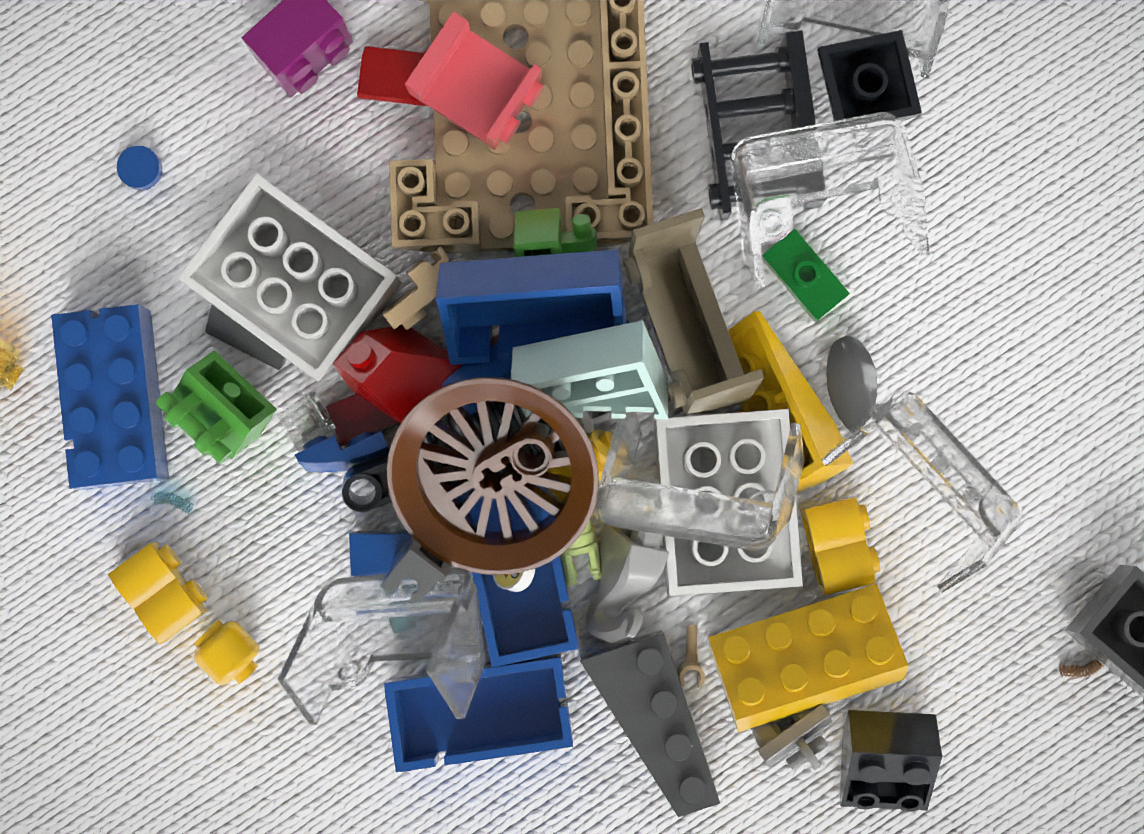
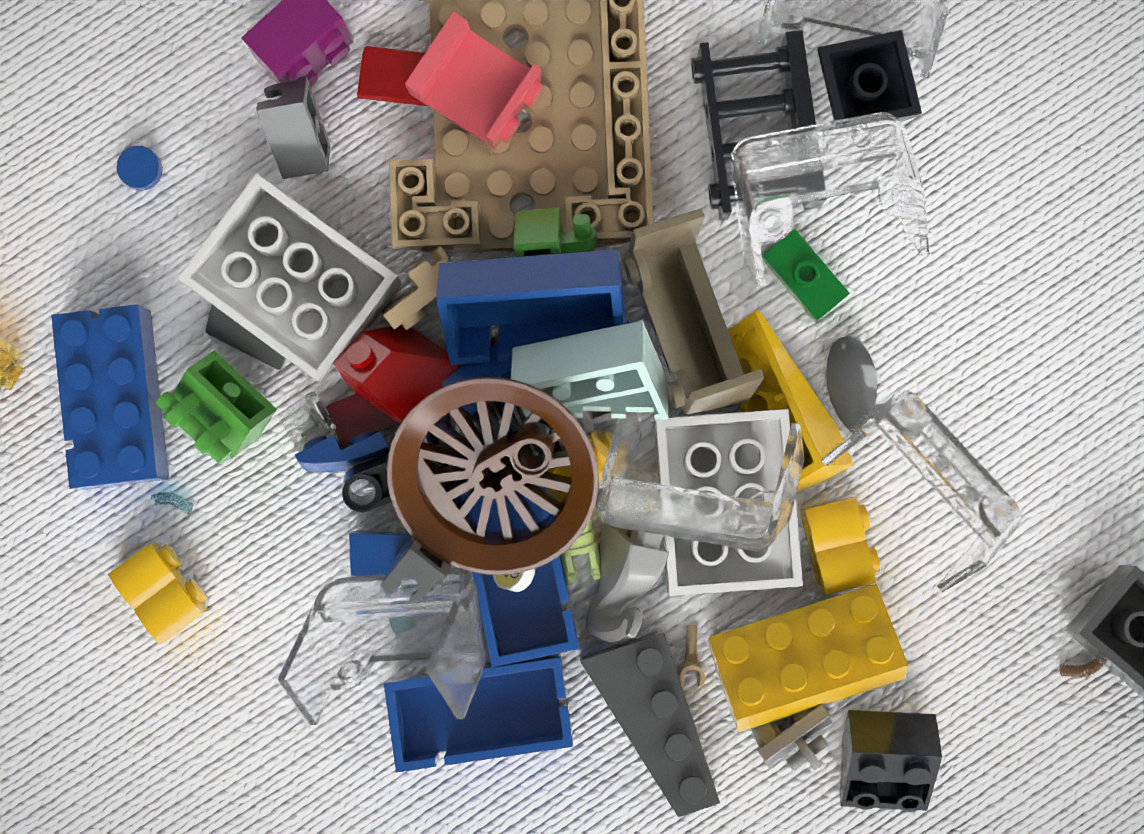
(226, 652): yellow head -> none
(294, 129): none -> dark grey hinge

